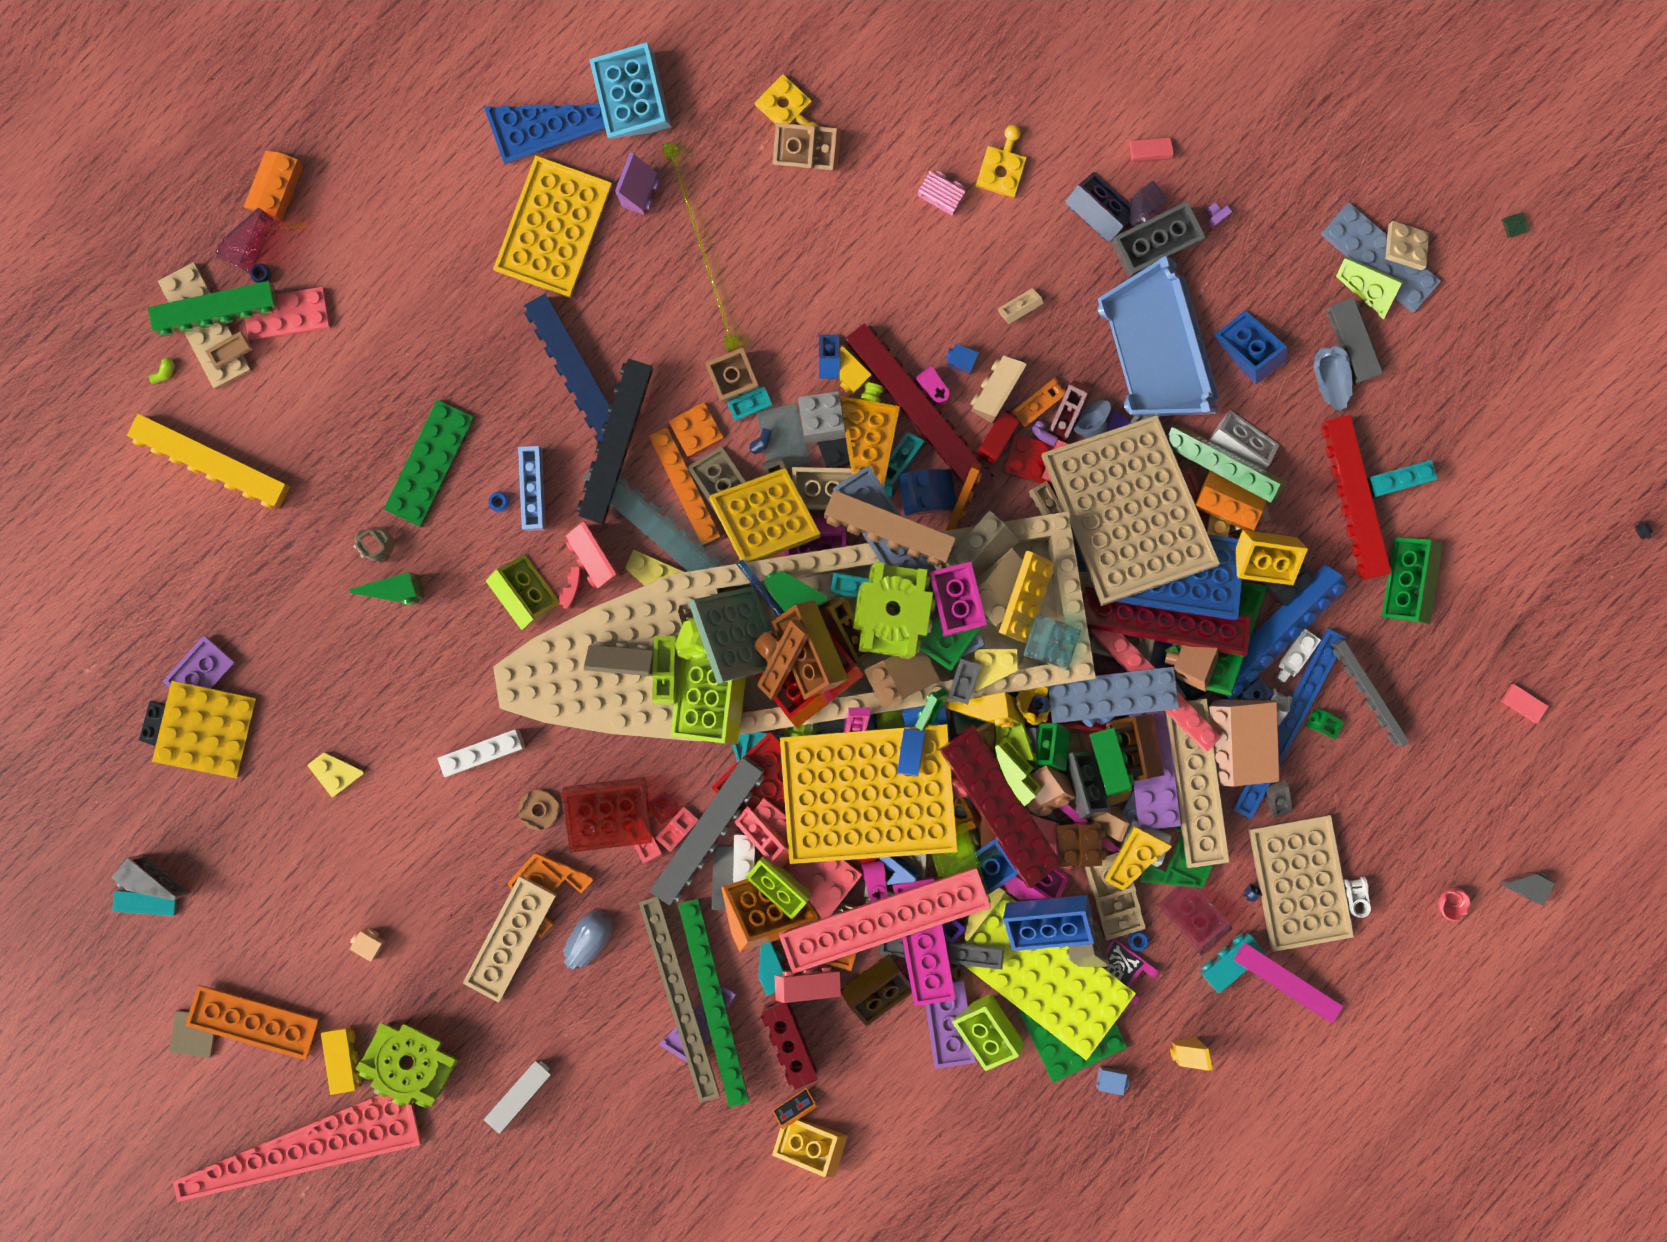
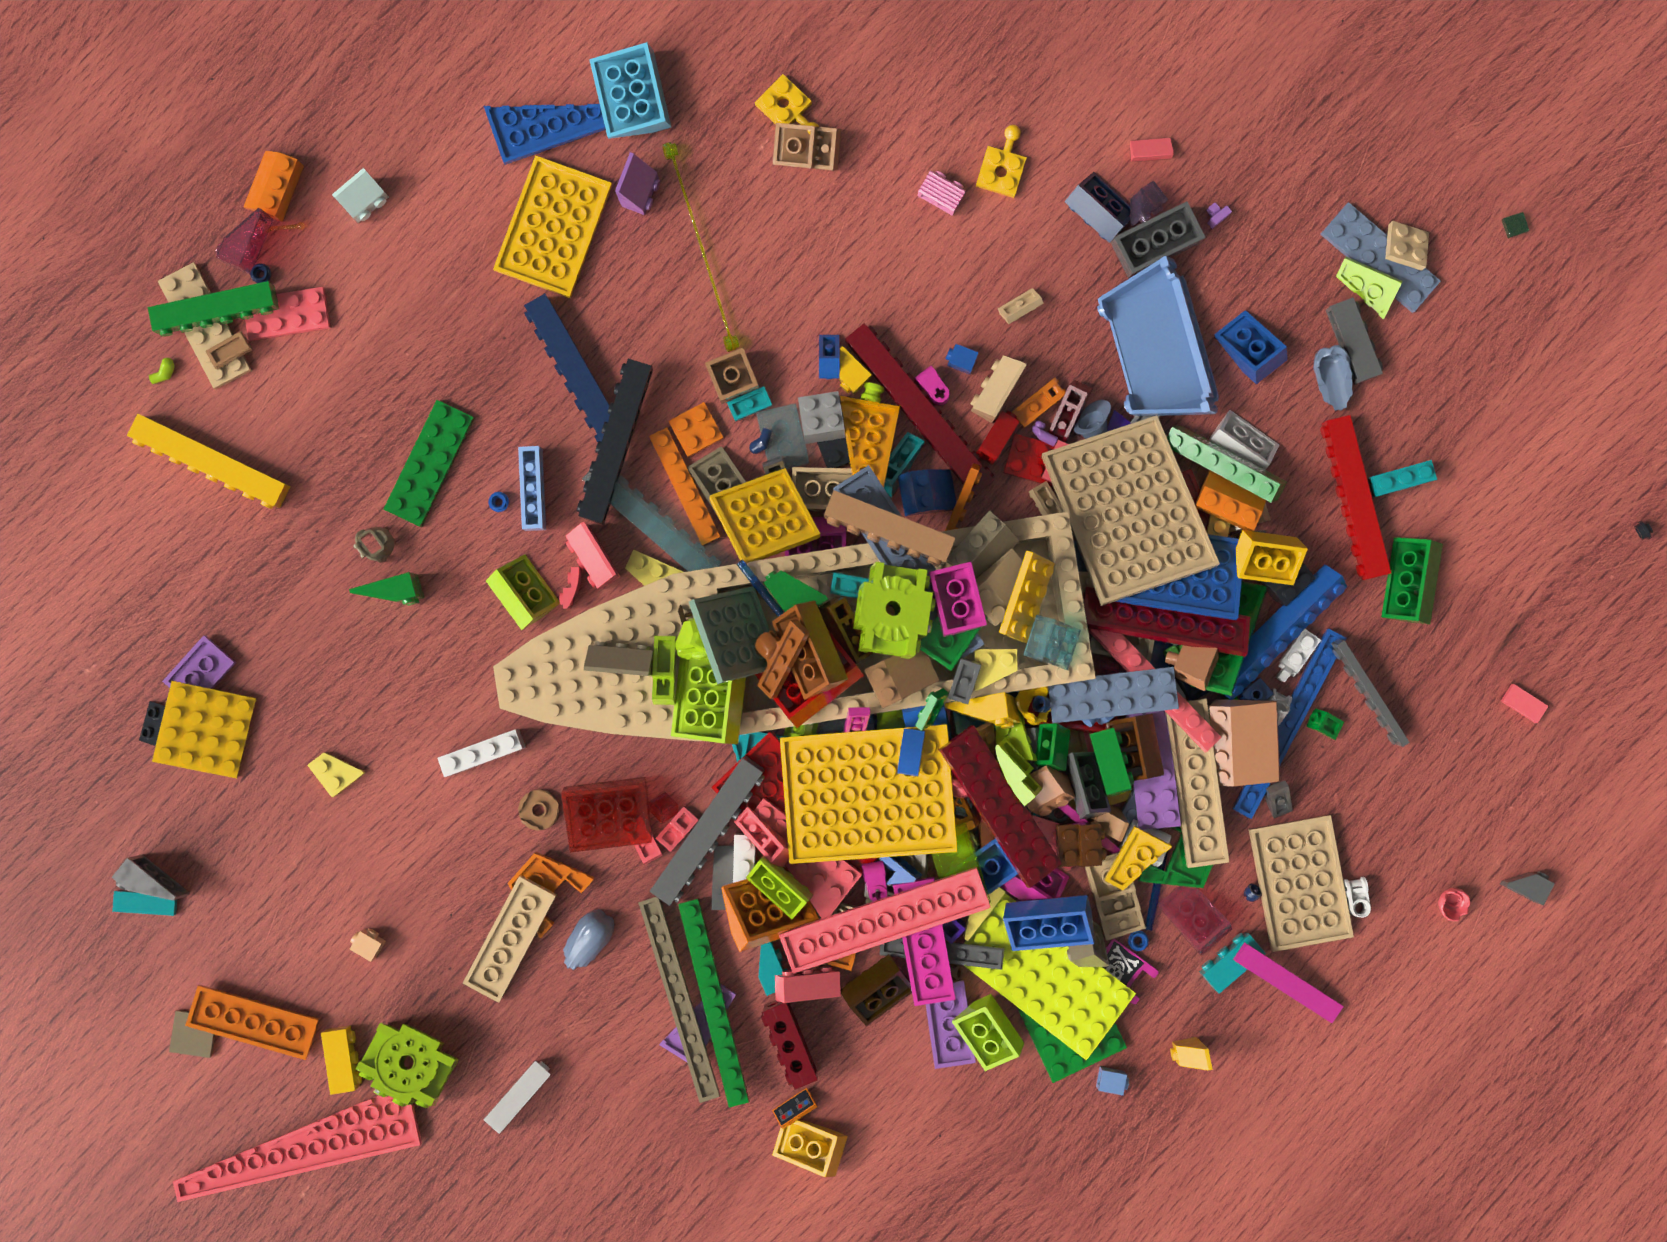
(361, 196): none -> light aqua slope
(1154, 899): none -> clear blue bar

